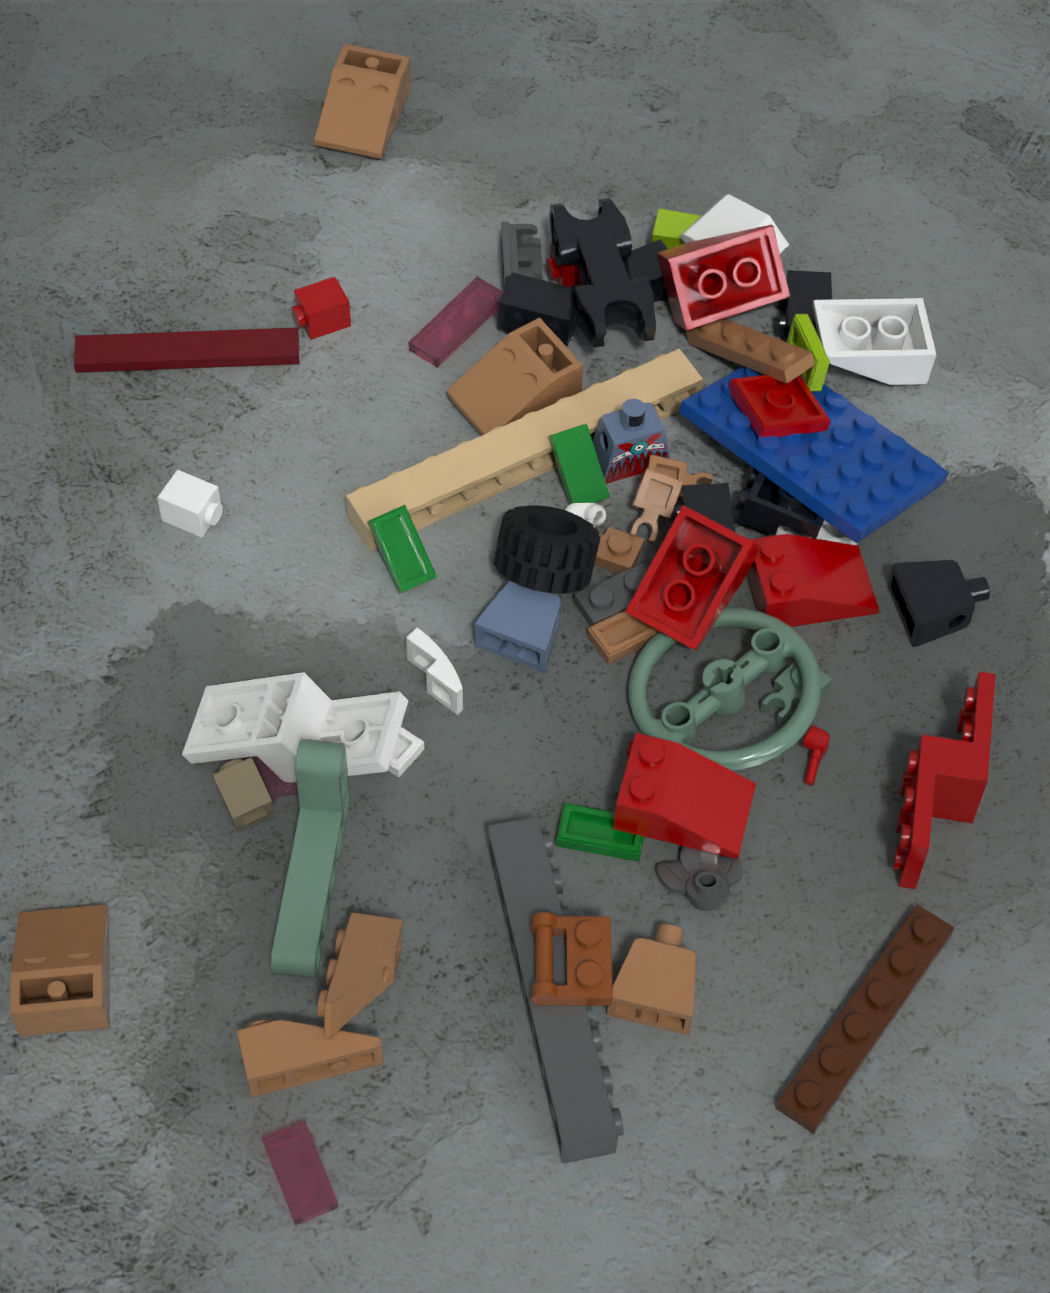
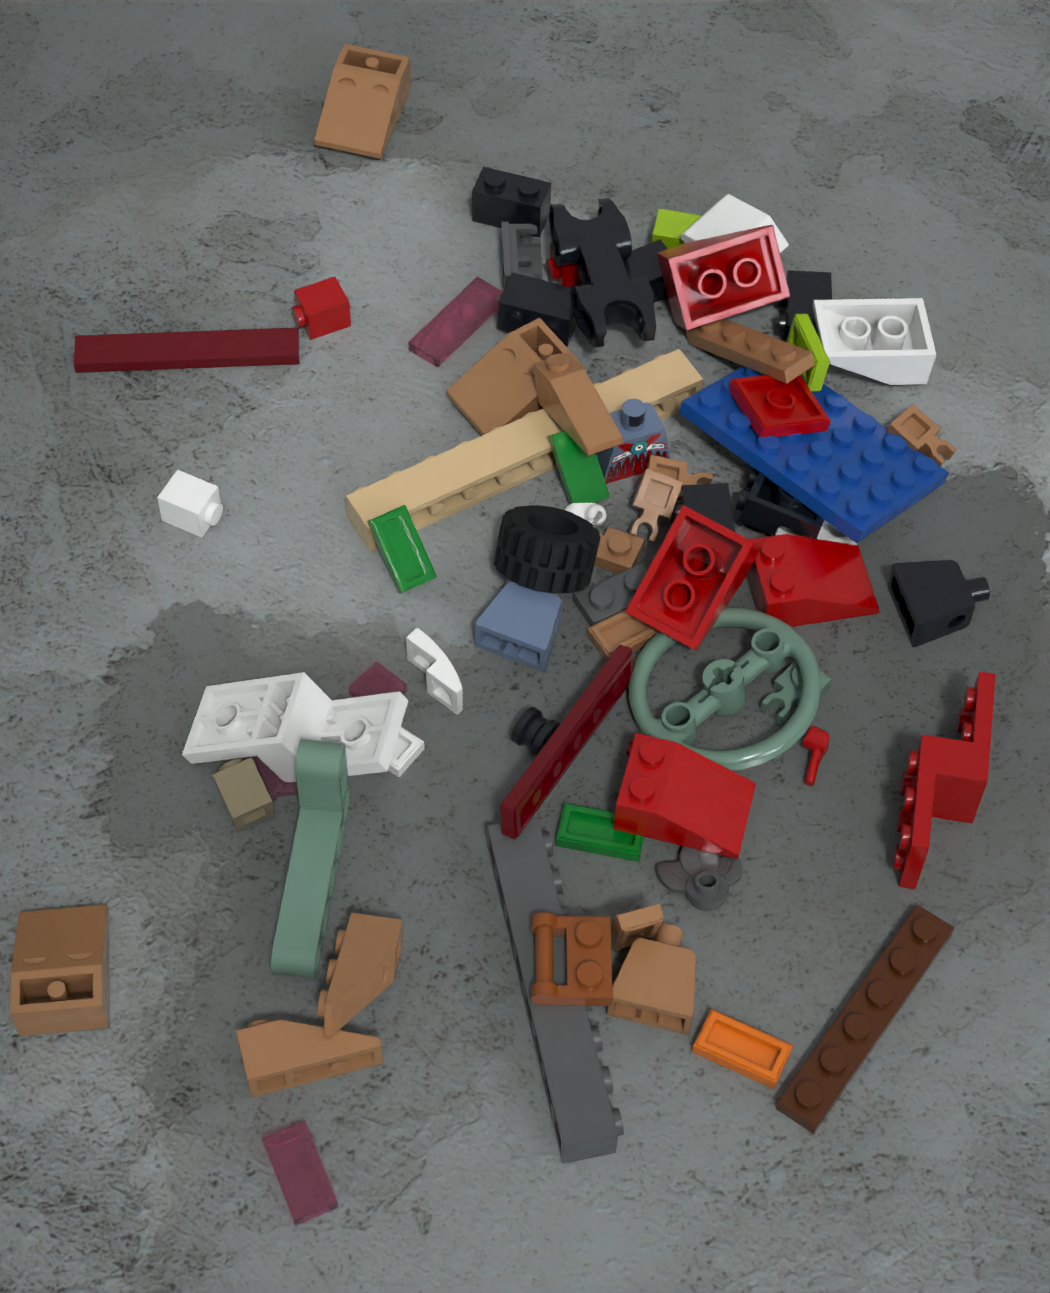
(376, 681): none -> clear pink tile
(510, 199): none -> black brick
(533, 730): none -> black wheel
(566, 743): none -> dark red tile
(574, 403): none -> medium nougat slope
(635, 924): none -> medium nougat tile
(742, 1048): none -> orange tile
(921, 434): none -> medium nougat plate

